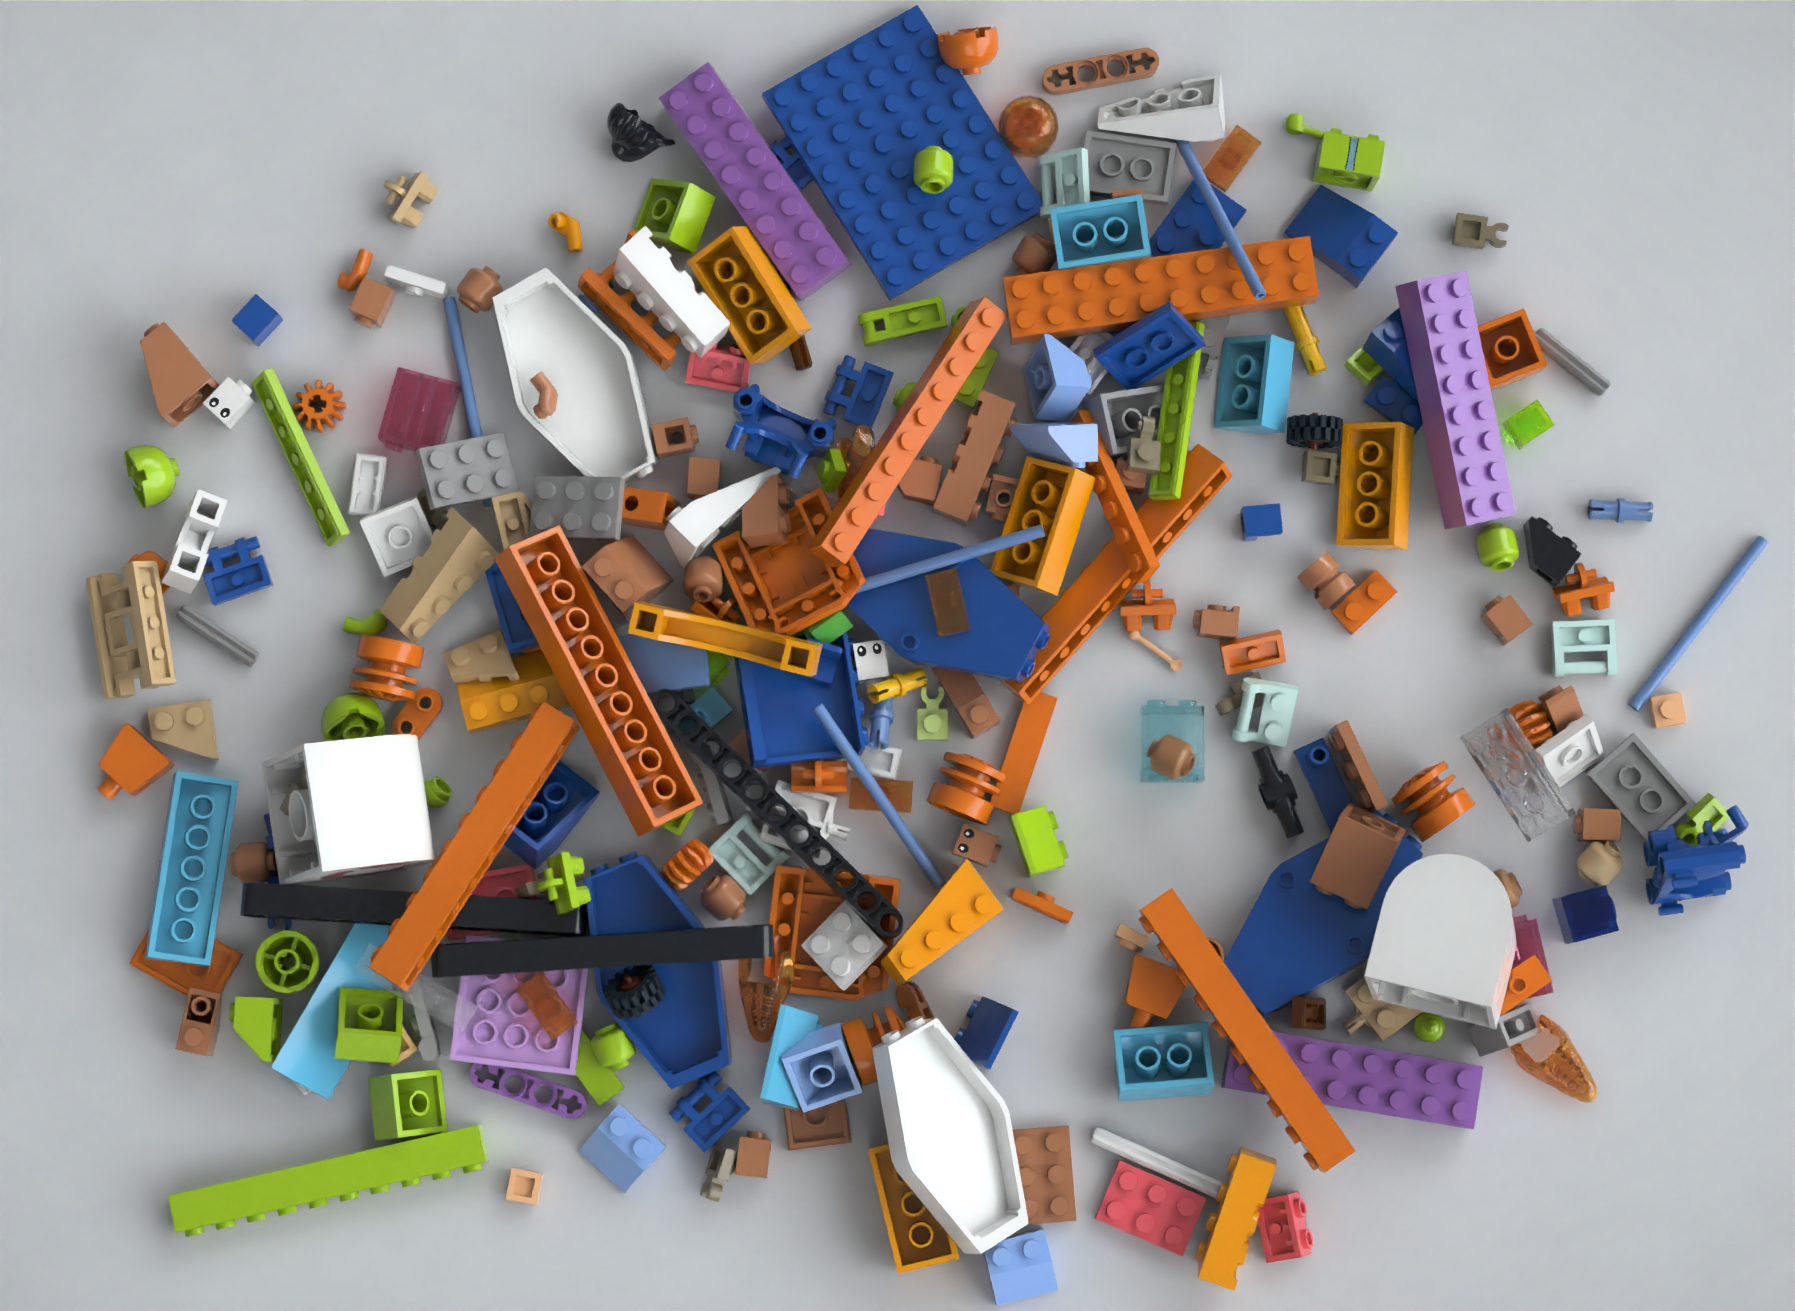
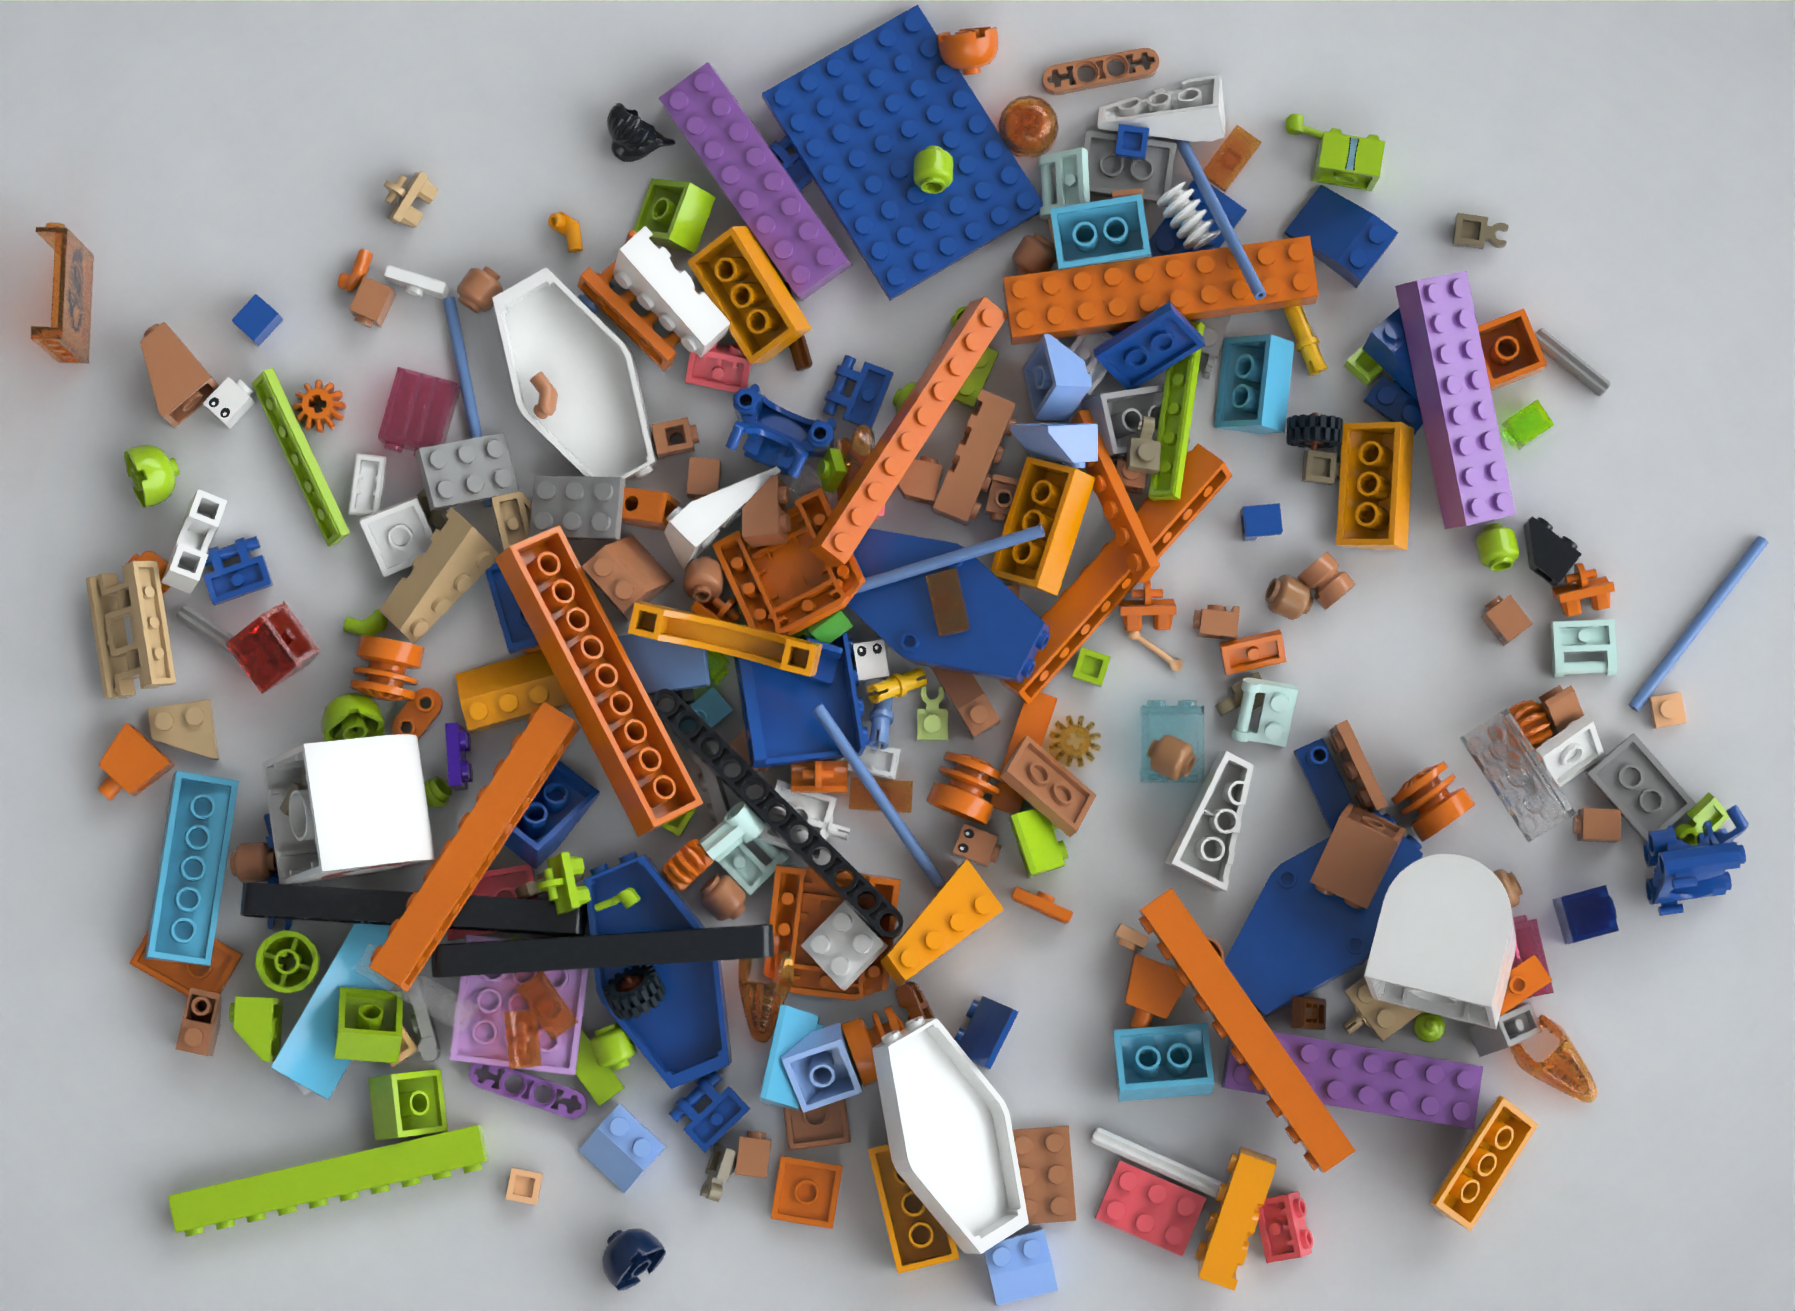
(71, 297): none -> clear orange panel
(273, 647): none -> clear red slope
(457, 744): none -> dark purple plate
(481, 660): tan wing -> none
(523, 1039): none -> clear orange hips
(627, 897): none -> lime hand
(630, 1255): none -> dark blue cylinder
(738, 826): none -> light aqua piece
(806, 1192): none -> orange plate
(903, 320): lime plate -> none
(1048, 786): none -> nougat plate
(1080, 732): none -> clear yellow gear
(1091, 667): none -> lime plate
(1131, 142): none -> blue plate
(1187, 217): none -> white piece
(1213, 823): none -> white wedge
(1277, 791): black pin -> none
(1288, 597): none -> medium nougat head
(1363, 602): orange plate -> none
(1483, 1163): none -> light orange slope
(1599, 863): tan head -> none
(1620, 510): medium blue pin -> none

